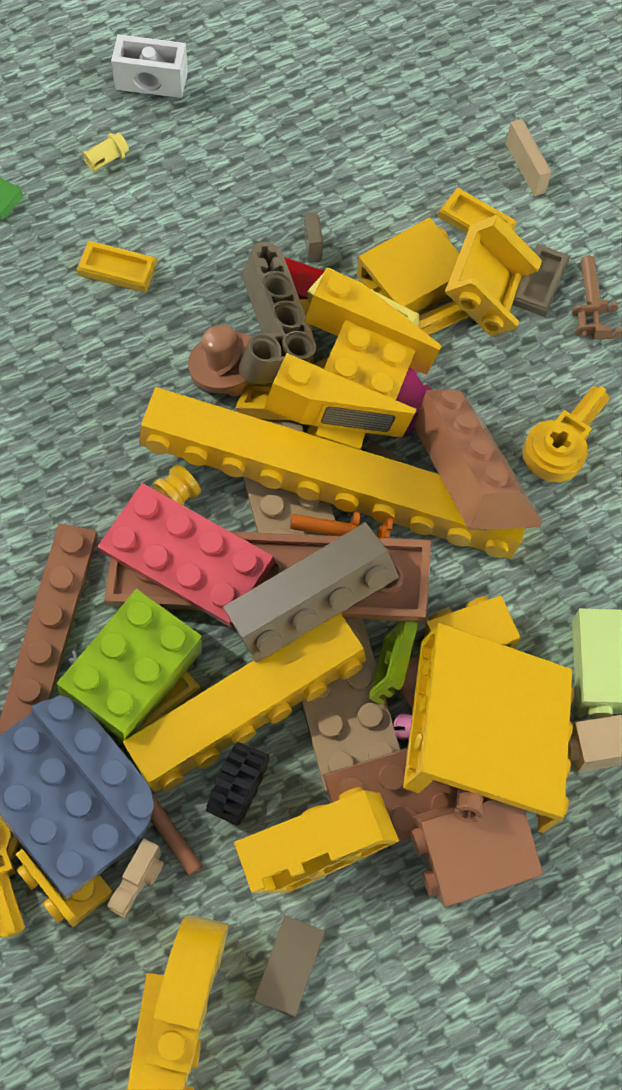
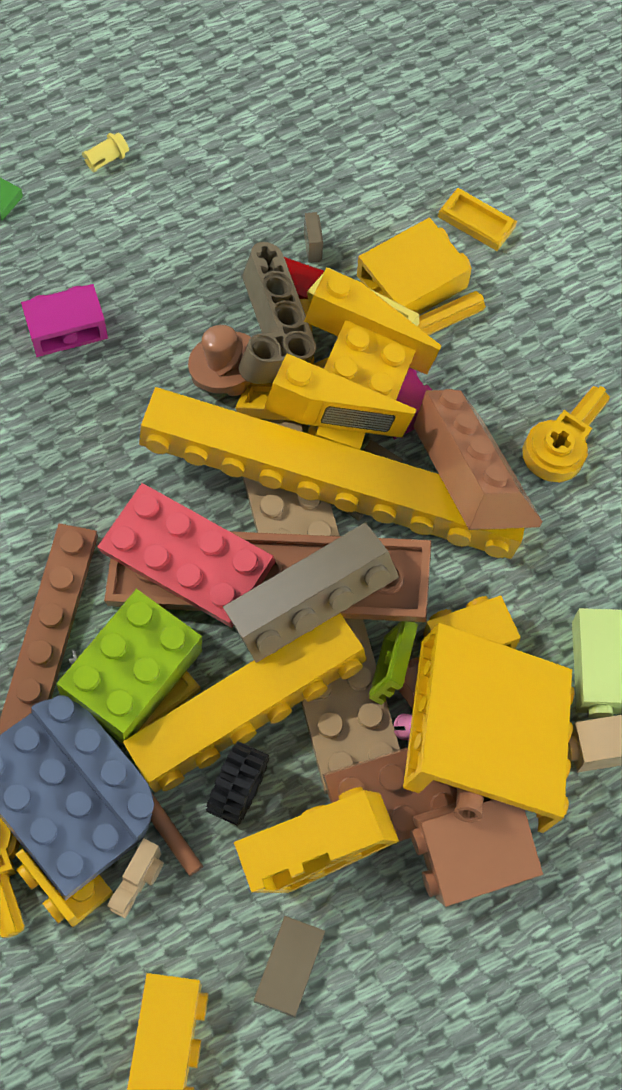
(64, 320): none -> dark pink brick
(117, 266): yellow tile -> none
(149, 66): white brick -> none
(178, 485): yellow wheel -> none
(185, 993): yellow arch -> none
(334, 528): orange piece -> none
(490, 273): yellow panel -> none
(528, 157): tan tile -> none
(539, 288): dark tan tile -> none
(594, 305): medium nougat piece -> none

